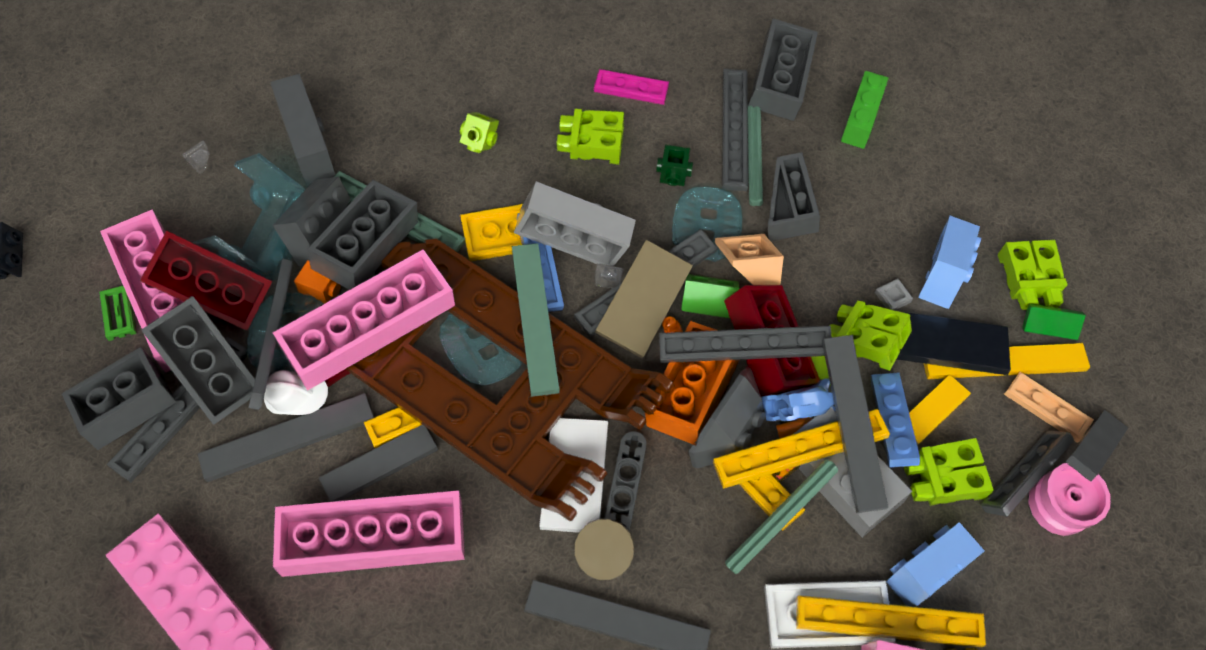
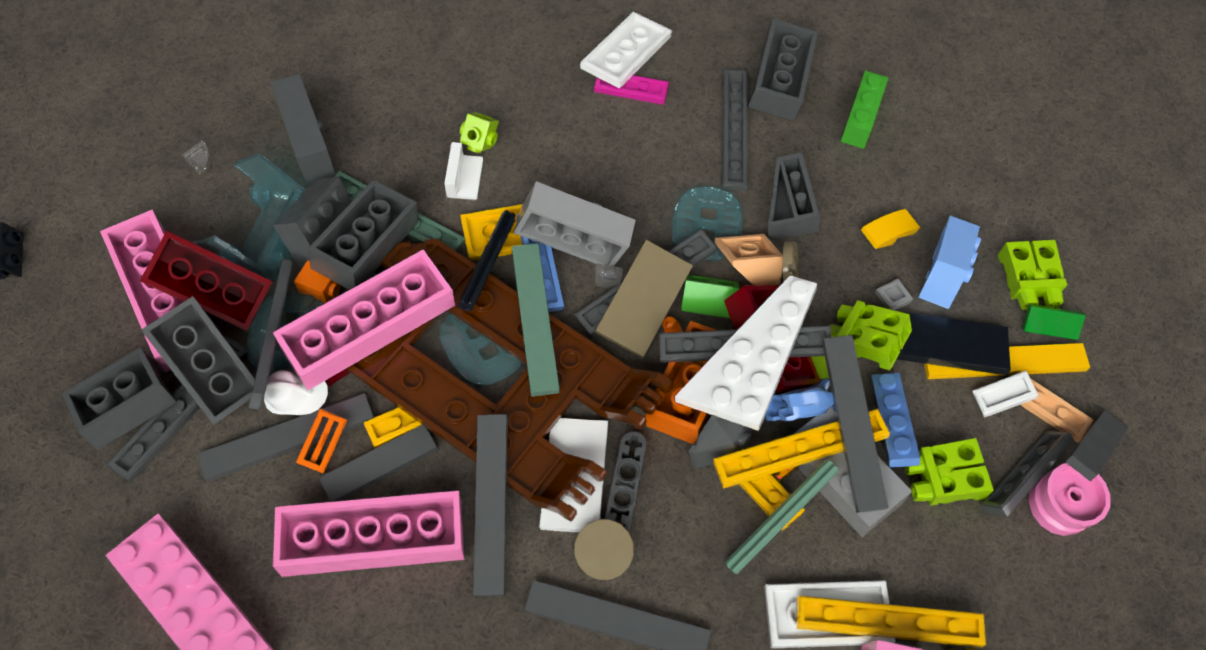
(121, 330): bright green tile -> none
(305, 449): none -> orange tile
(462, 174): none -> white panel
(487, 261): none -> black axle
(491, 506): none -> dark grey tile
(592, 135): lime hips -> none
(625, 50): none -> white tile
(674, 165): dark green brick -> none
(748, 367): none -> white wing
(755, 156): sand green axle -> none
(790, 258): none -> dark tan tile
(791, 427): orange arm -> none
(889, 228): none -> yellow slope
(933, 564): light blue wedge -> none
(937, 407): yellow tile -> none
(1005, 394): none -> white tile

